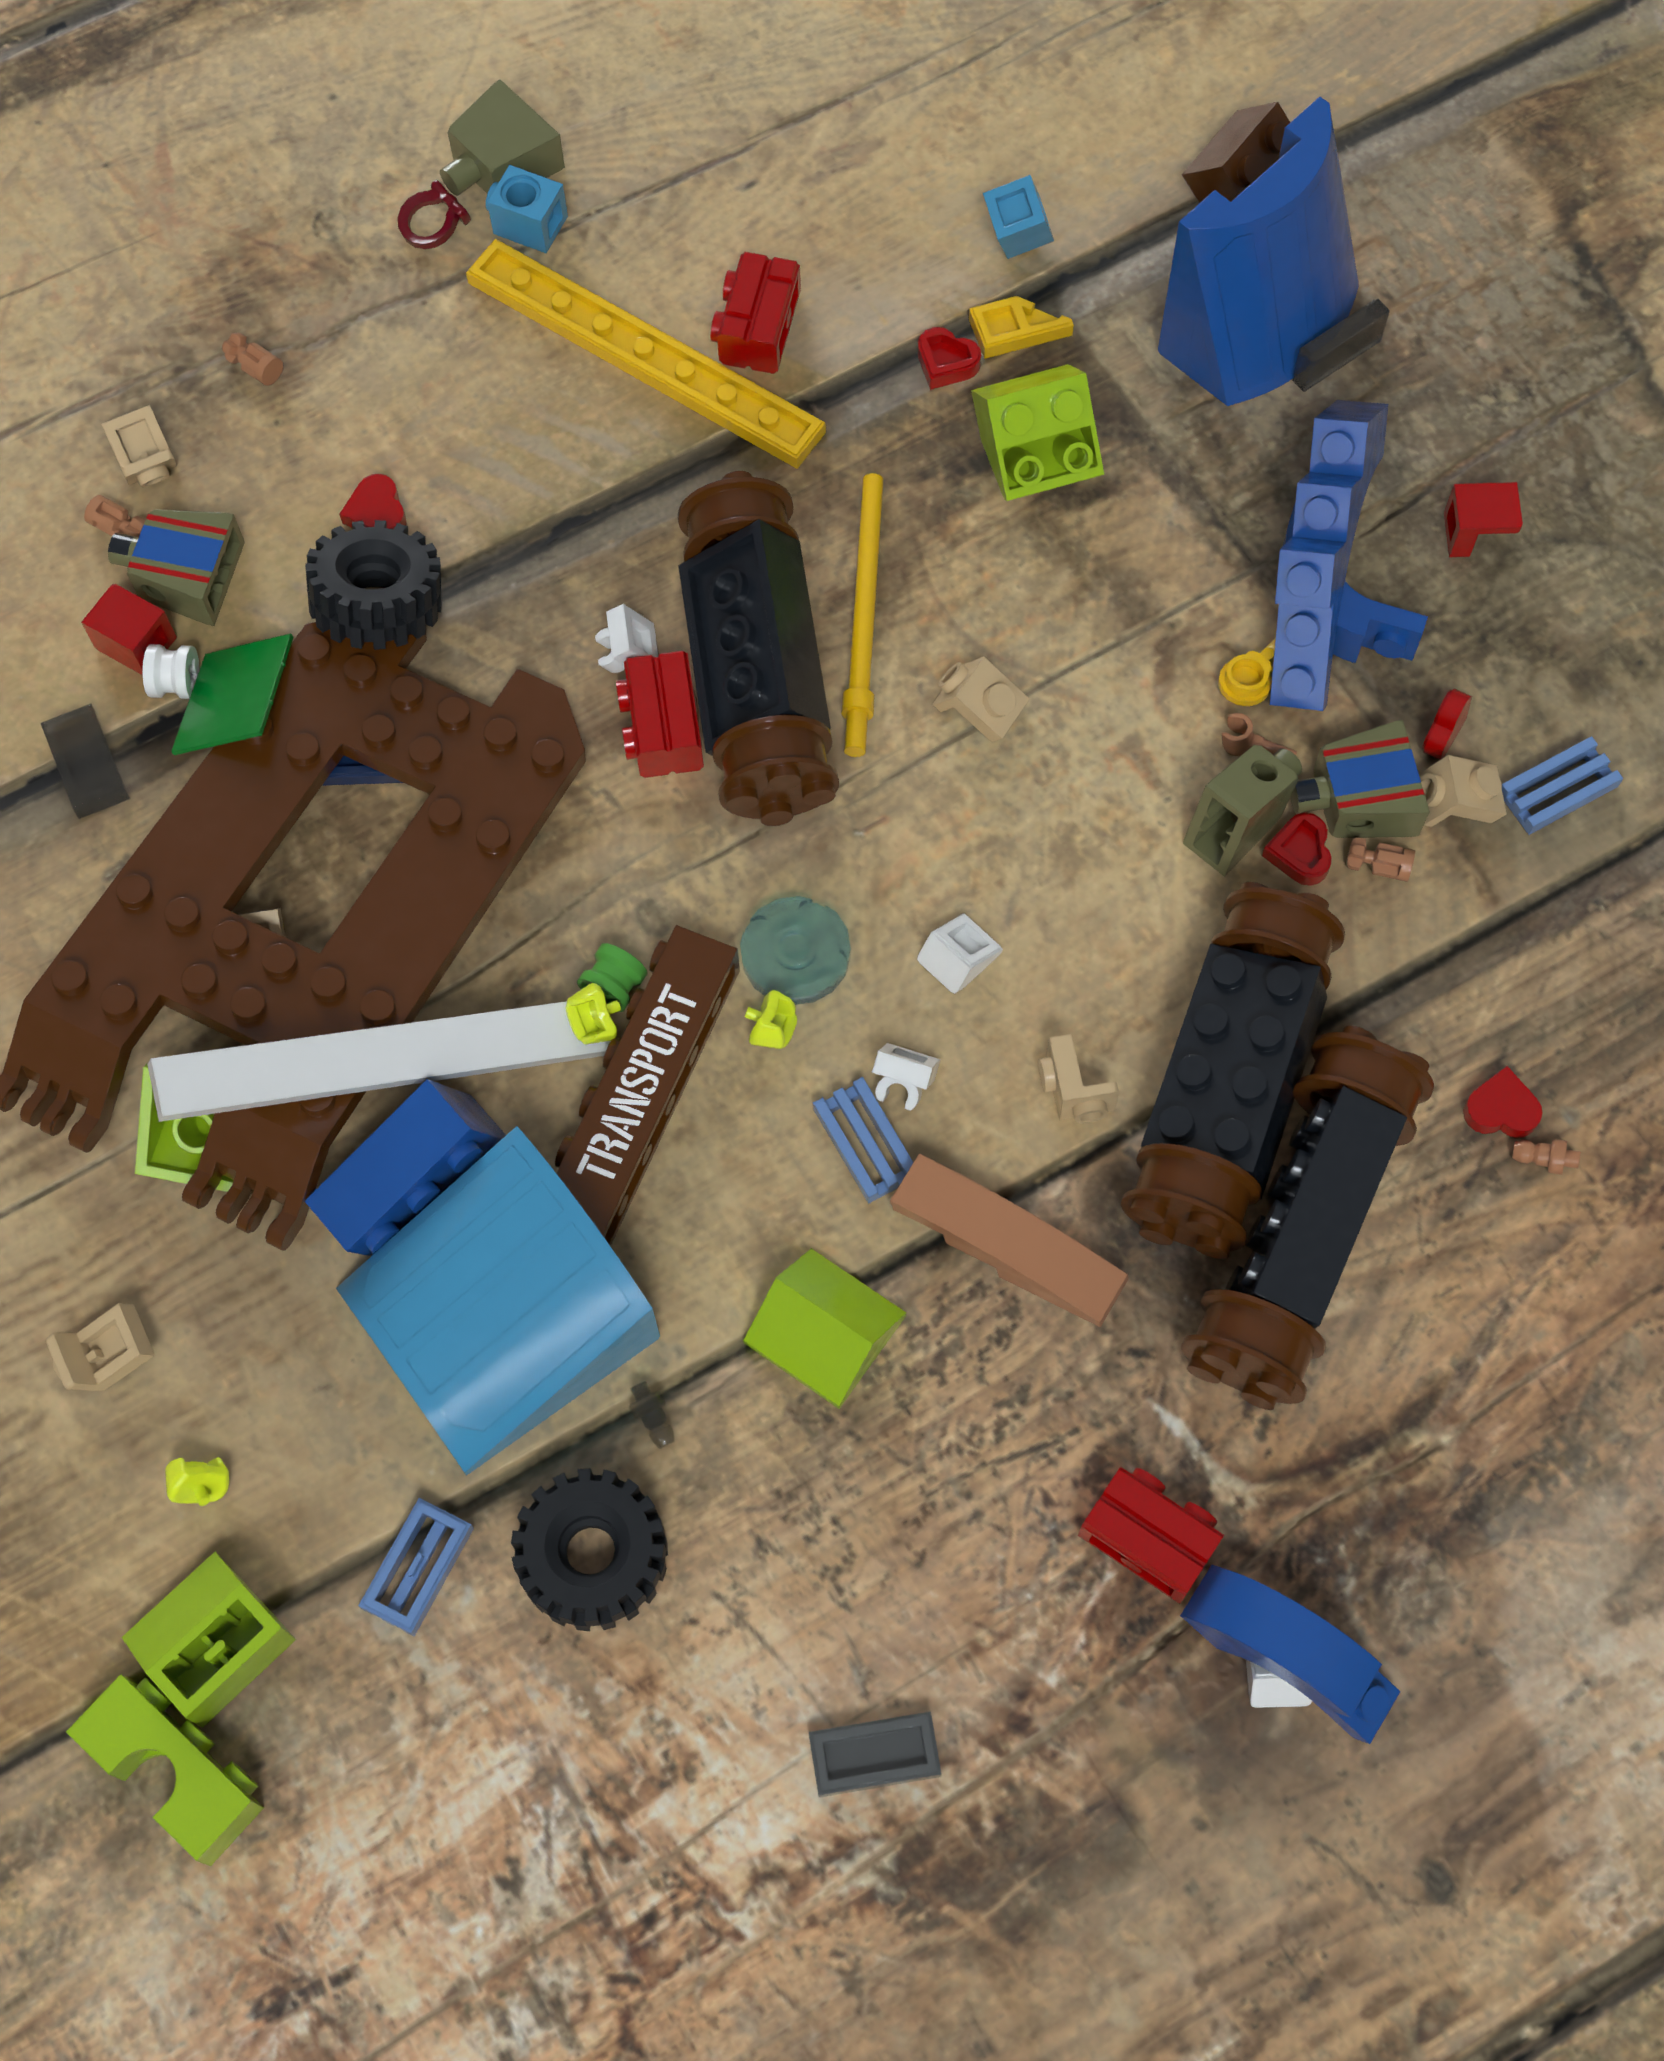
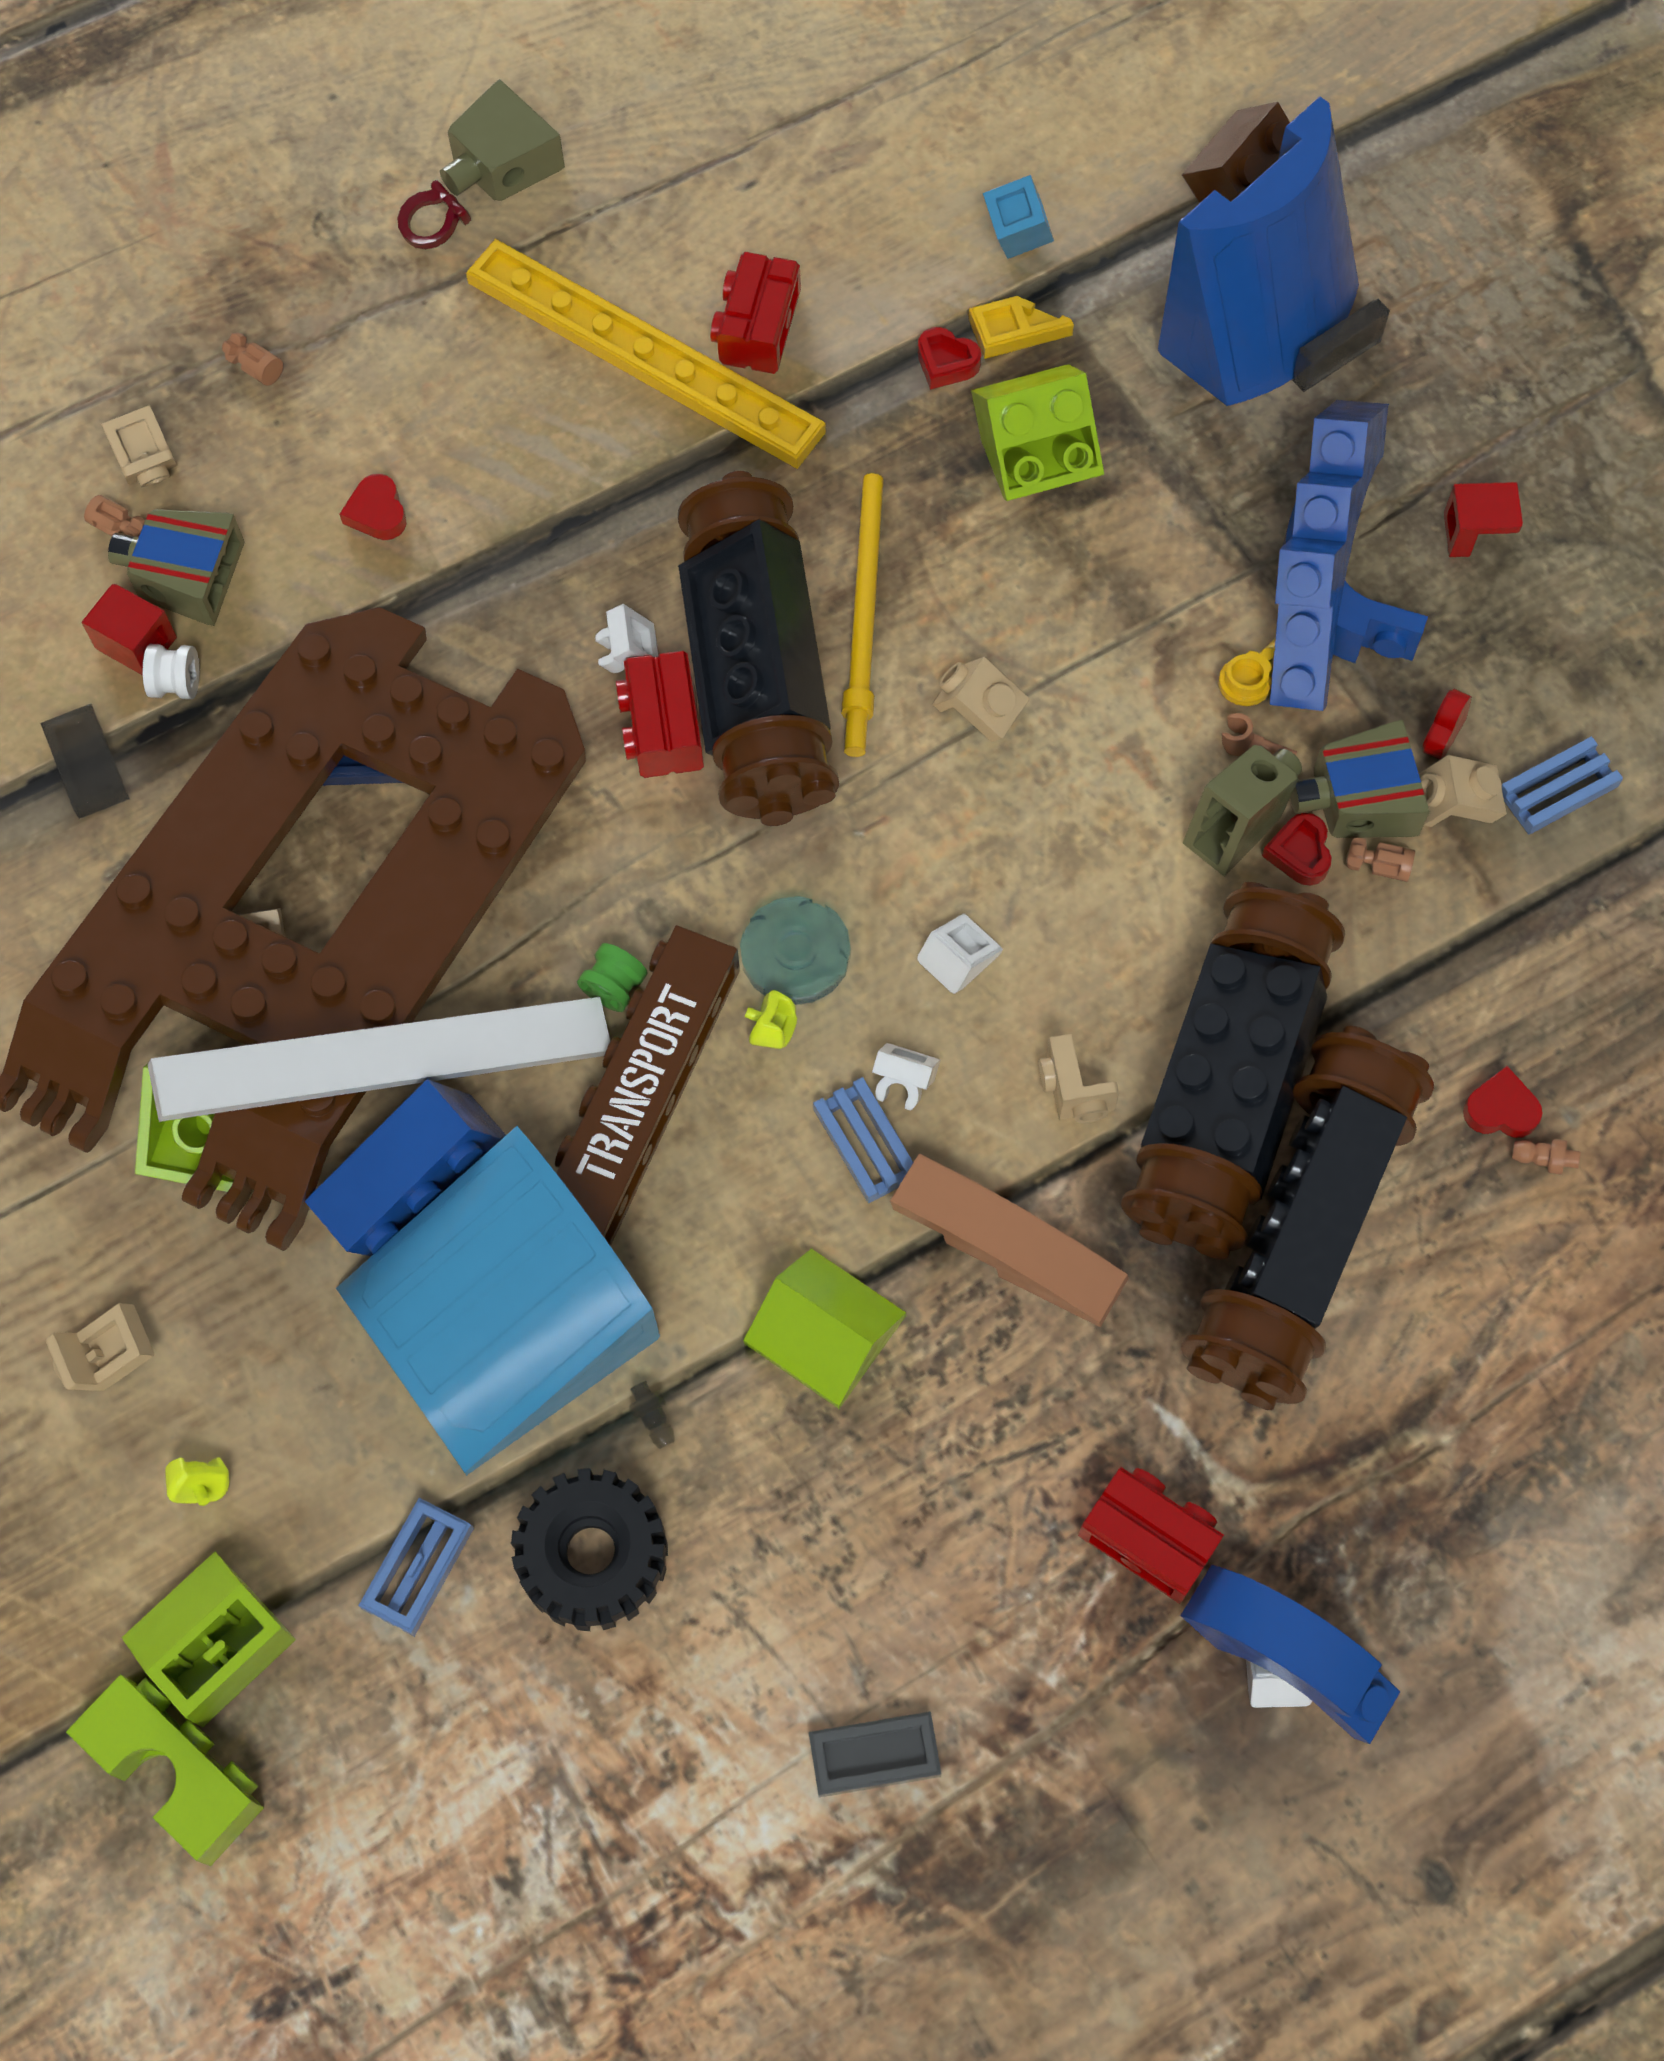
(233, 694): green window -> none
(374, 558): black tyre -> none
(527, 208): dark azure brick -> none
(591, 1016): neon yellow piece -> none

